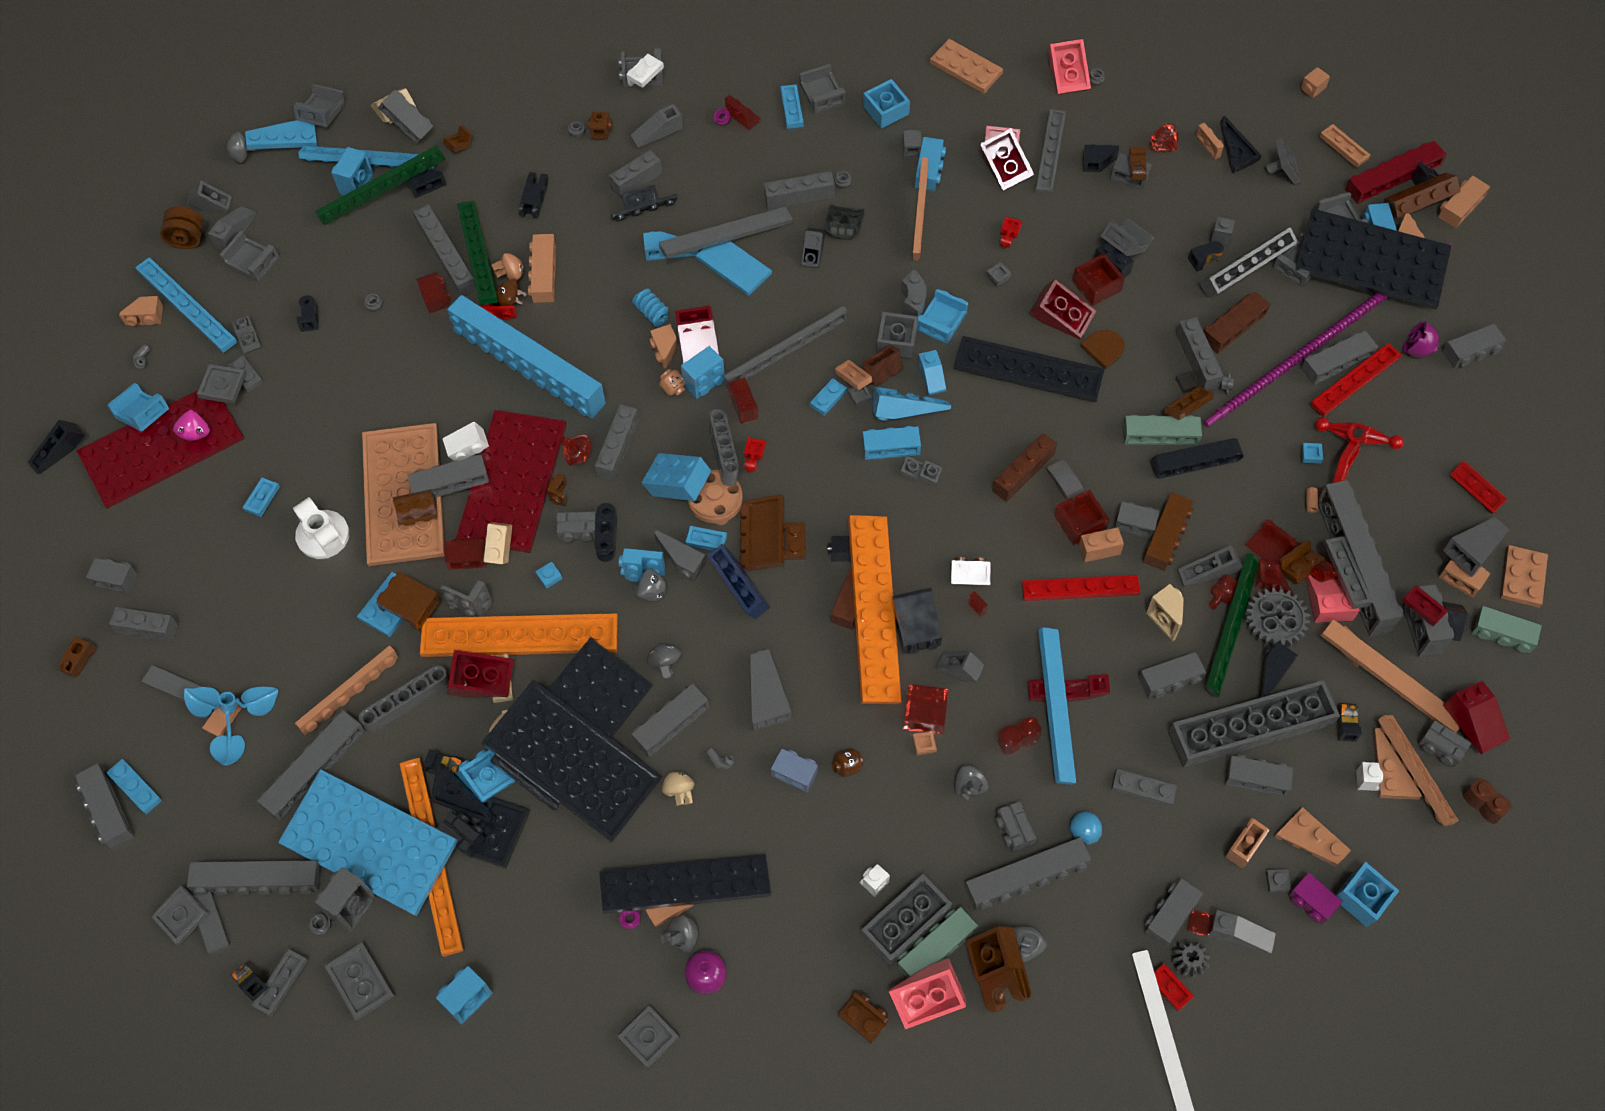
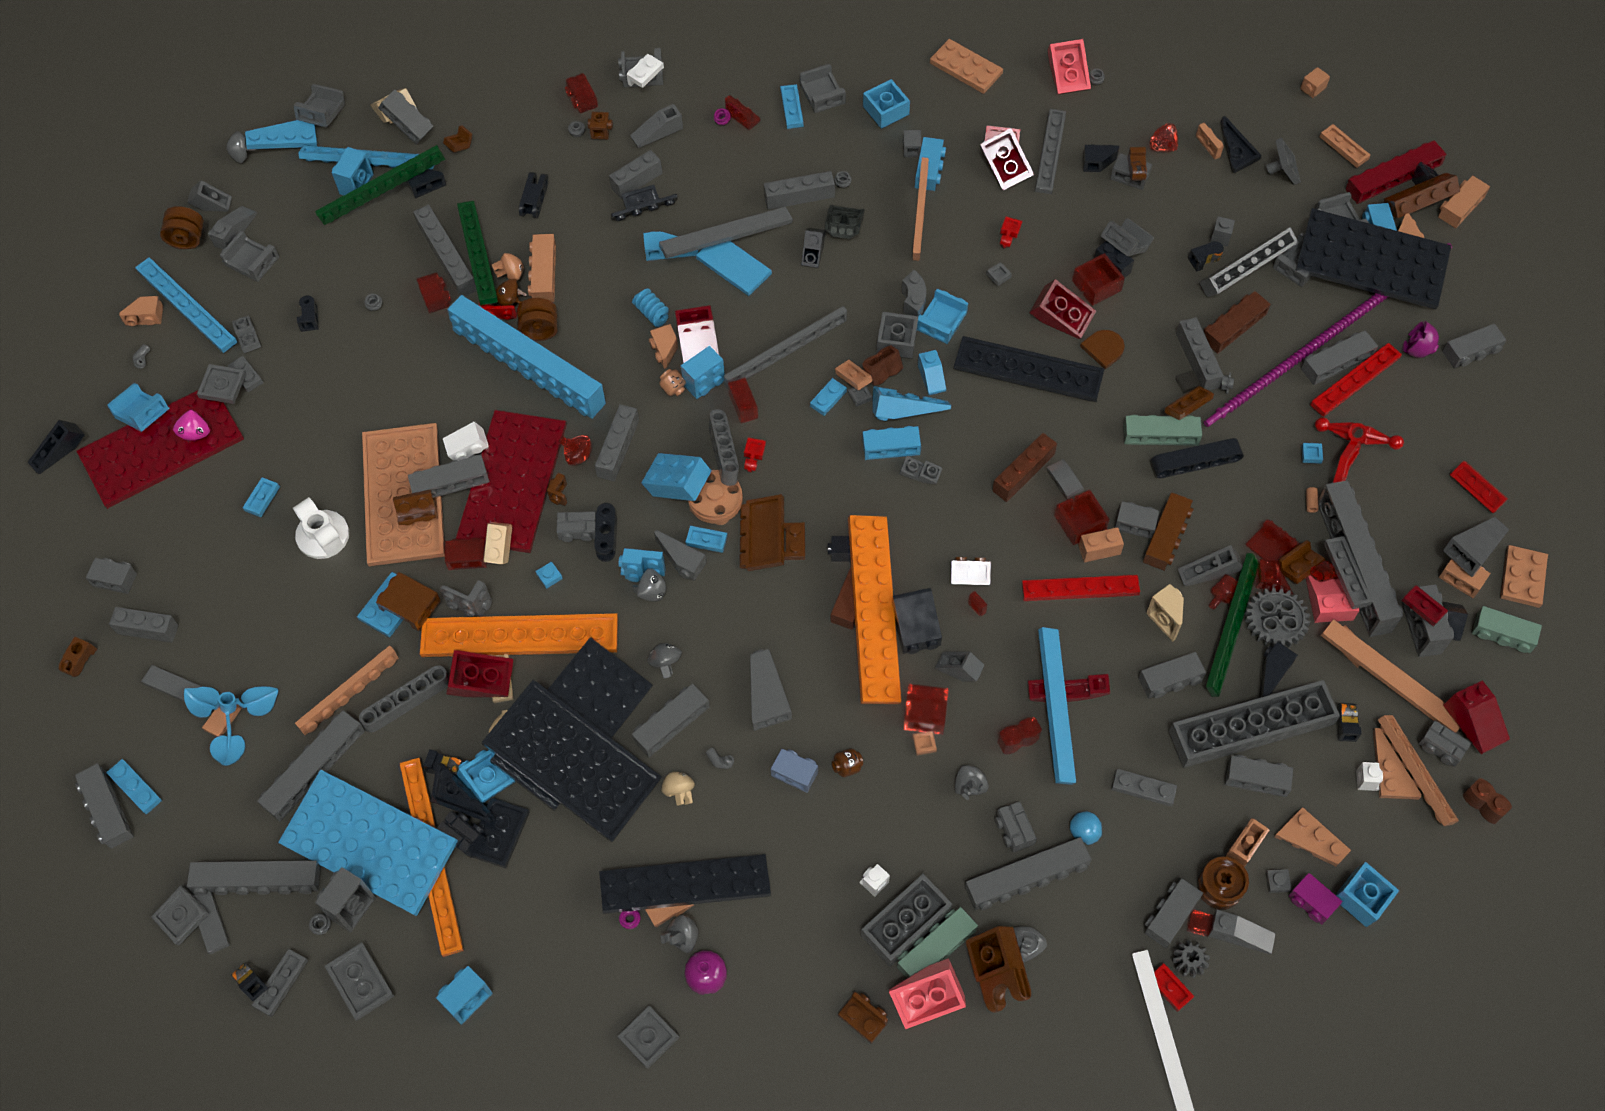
(537, 319): none -> reddish brown wheel
(581, 93): none -> clear red brick
(738, 581): dark blue brick -> none
(1221, 871): none -> reddish brown wheel

